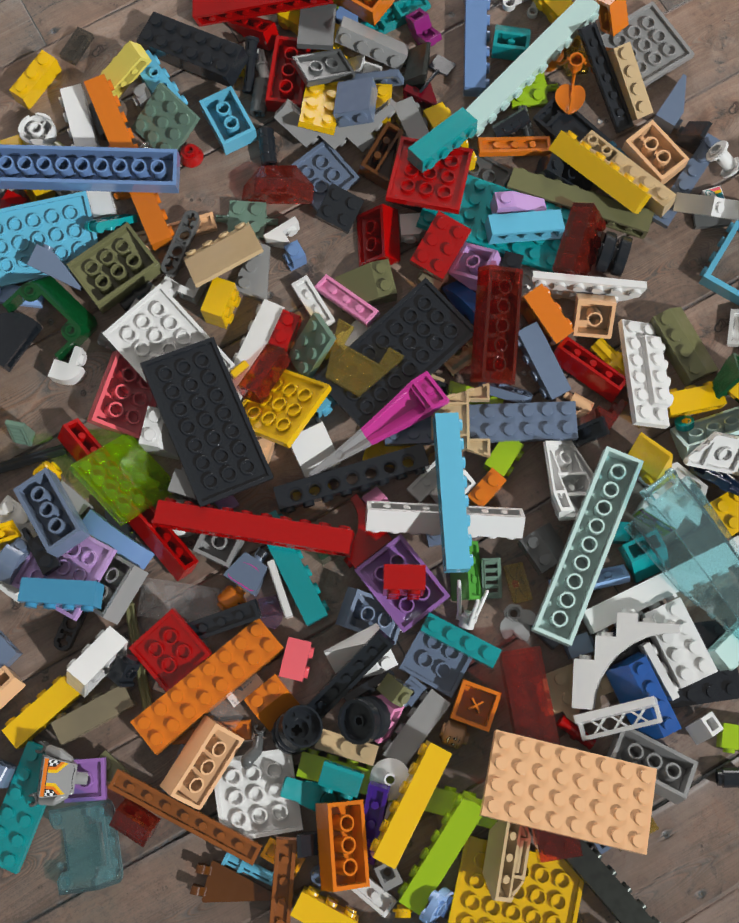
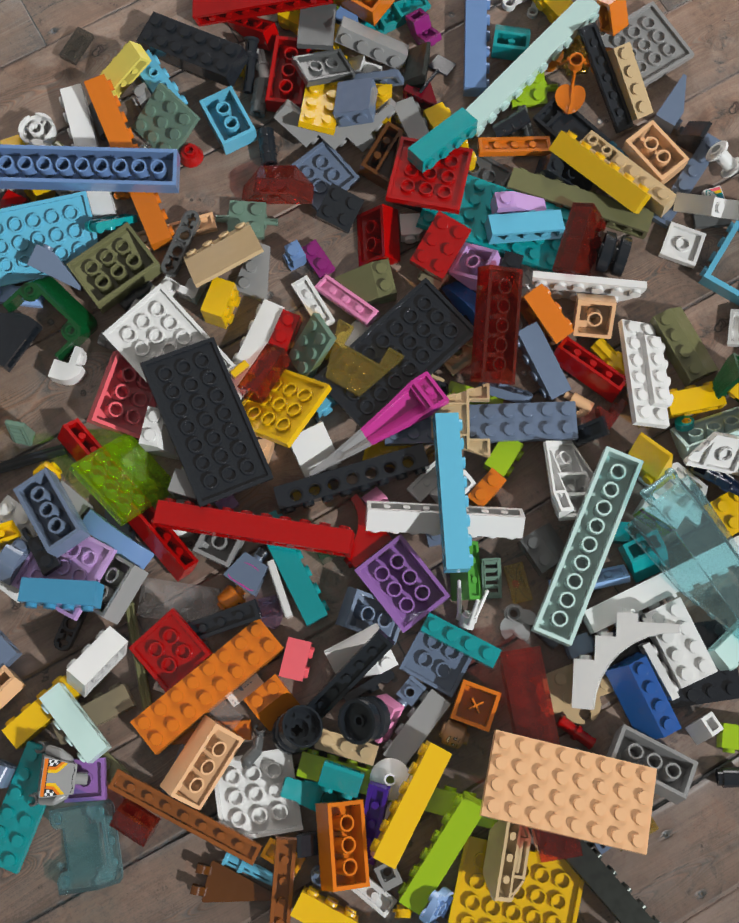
(35, 79): yellow brick -> none
(75, 723): none -> light aqua brick
(124, 670): black brick -> none
(278, 236): white slope -> none
(318, 259): none -> magenta plate
(395, 690): olive brick -> none
(404, 581): red brick -> none
(616, 710): white fence -> none
(682, 245): none -> white plate

